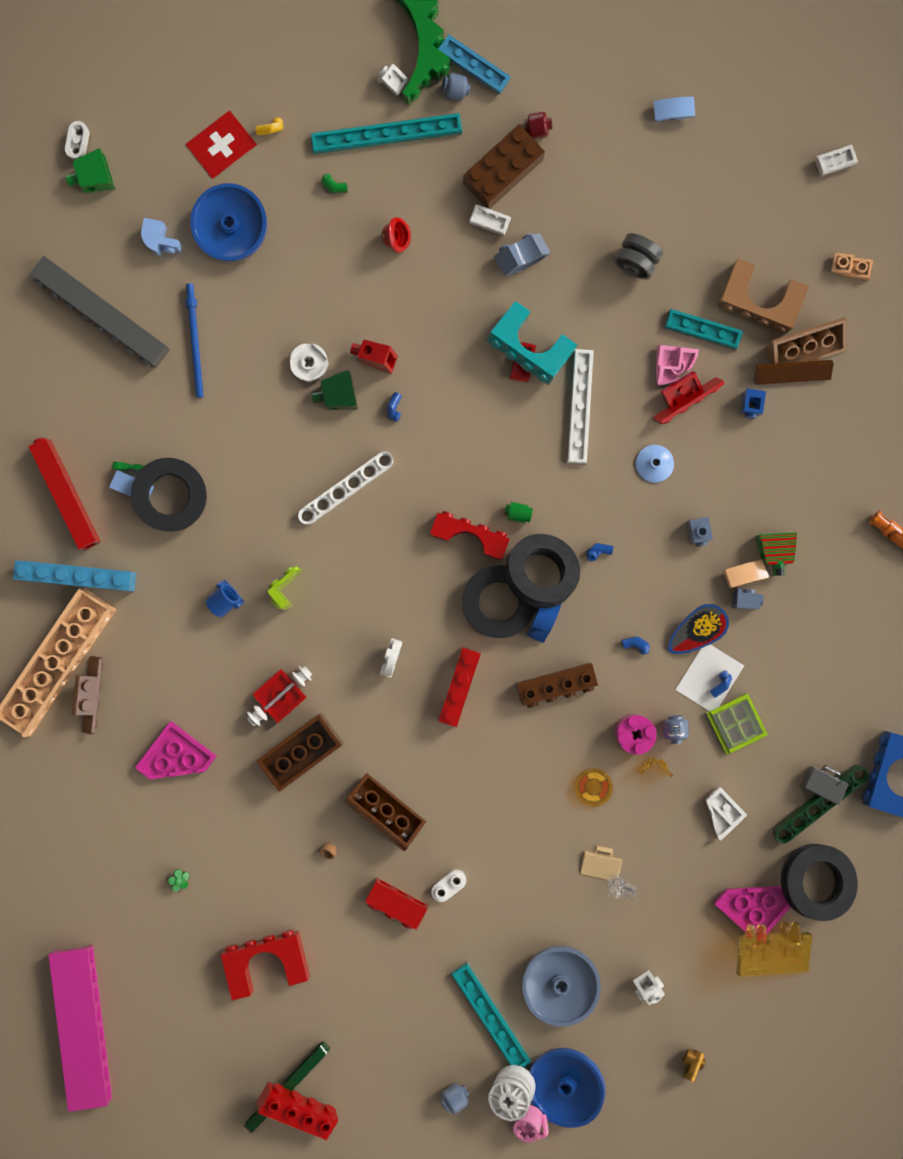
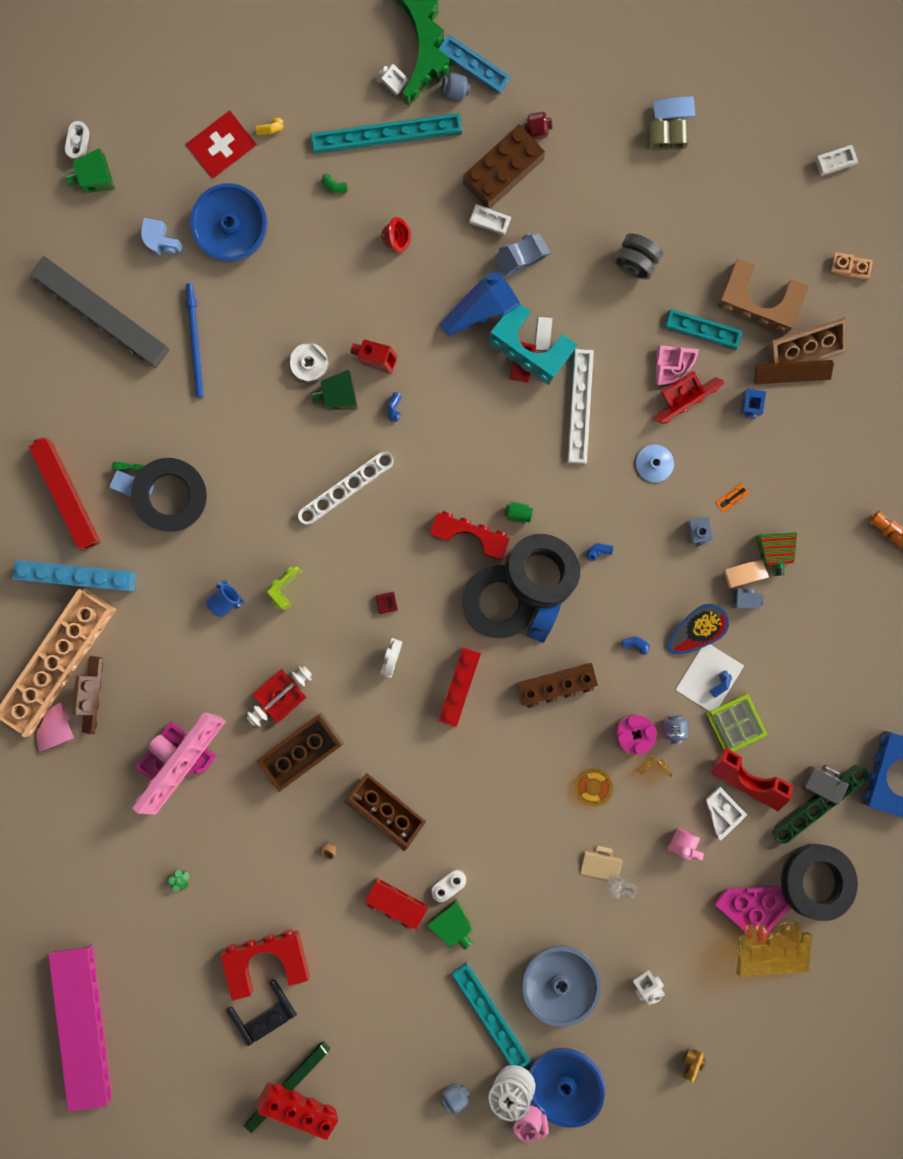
(54, 728): none -> bright pink brick
(177, 762): none -> bright pink plate
(266, 1021): none -> black plate
(386, 602): none -> dark red tile
(452, 925): none -> green torso
(487, 298): none -> blue wedge
(543, 333): none -> white sticker
(667, 134): none -> olive brick
(685, 845): none -> bright pink piece
(732, 497): none -> orange sticker
(771, 792): none -> red arch

